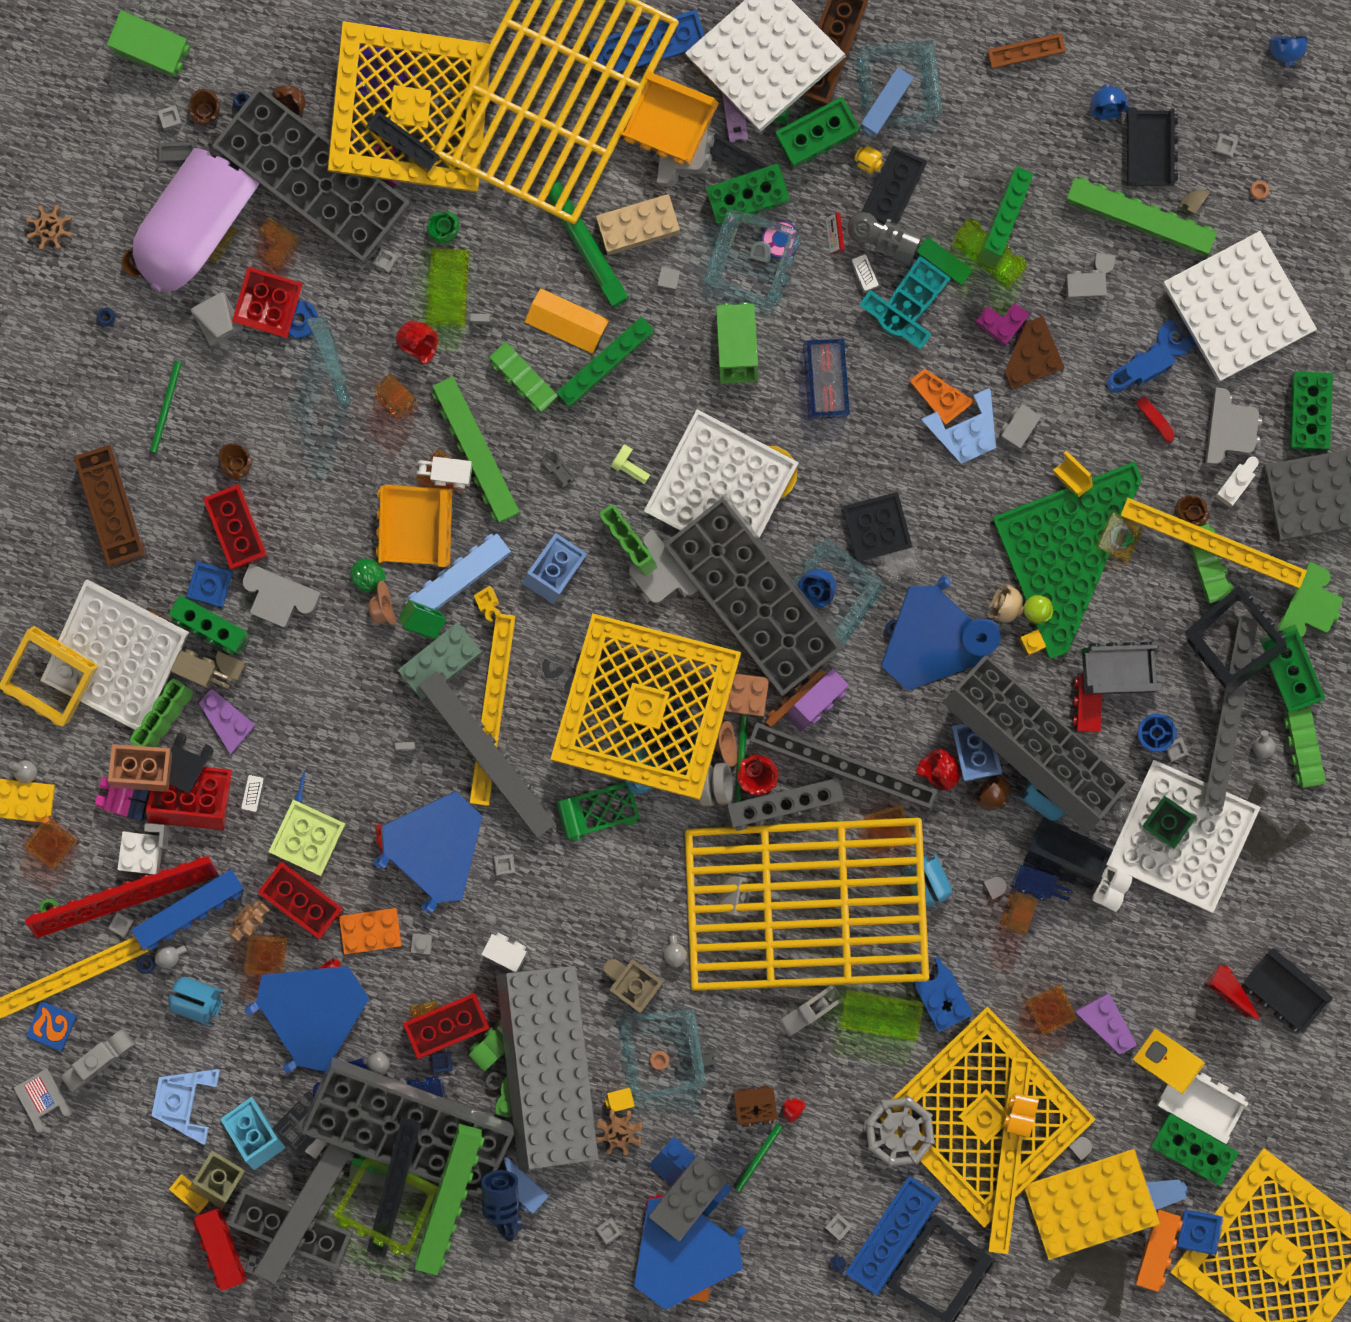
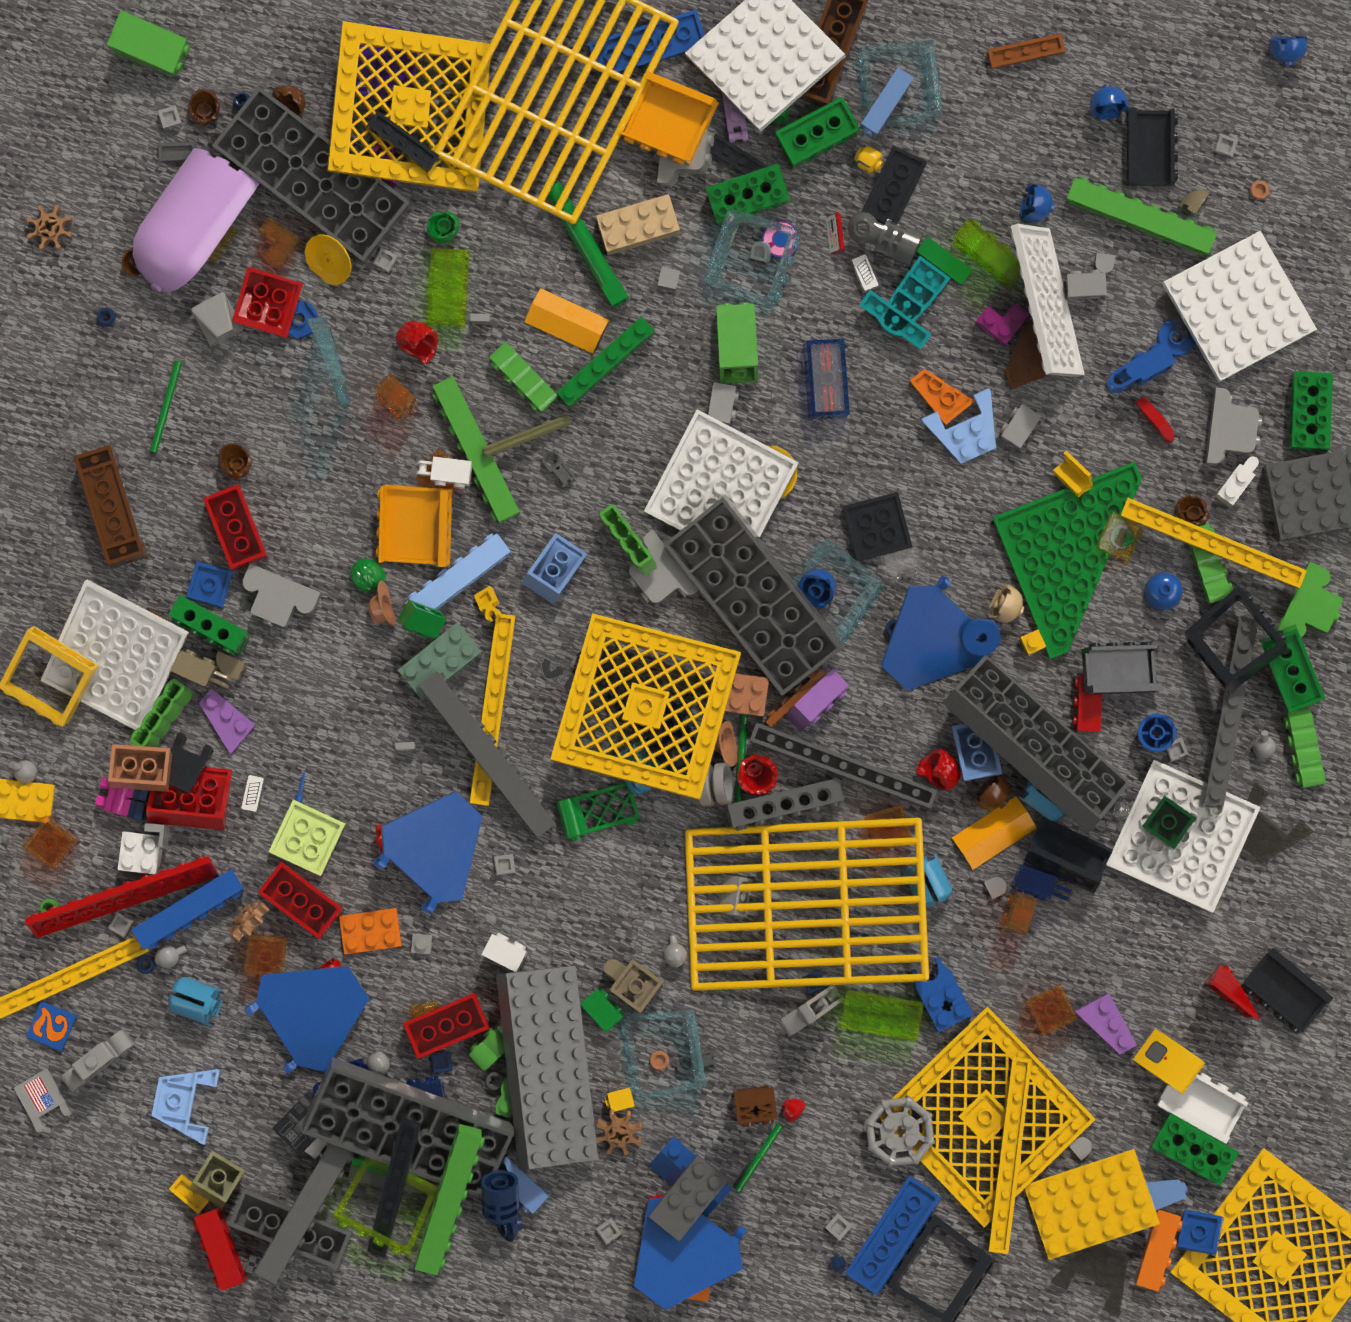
(252, 1133): medium azure slope -> none
(328, 259): none -> yellow piece
(526, 436): none -> olive axle
(601, 1009): none -> green brick
(621, 463): yellowish green piece -> none
(722, 402): none -> light grey brick
(812, 989): none -> dark blue tile
(994, 833): none -> light orange slope
(1004, 217): green brick -> none
(1021, 1115): light orange brick -> none
(1037, 200): none -> blue cylinder
(1038, 609): lime helmet -> none
(1047, 300): none -> white plate
(1112, 888): white brick -> none
(1163, 591): none -> blue cylinder

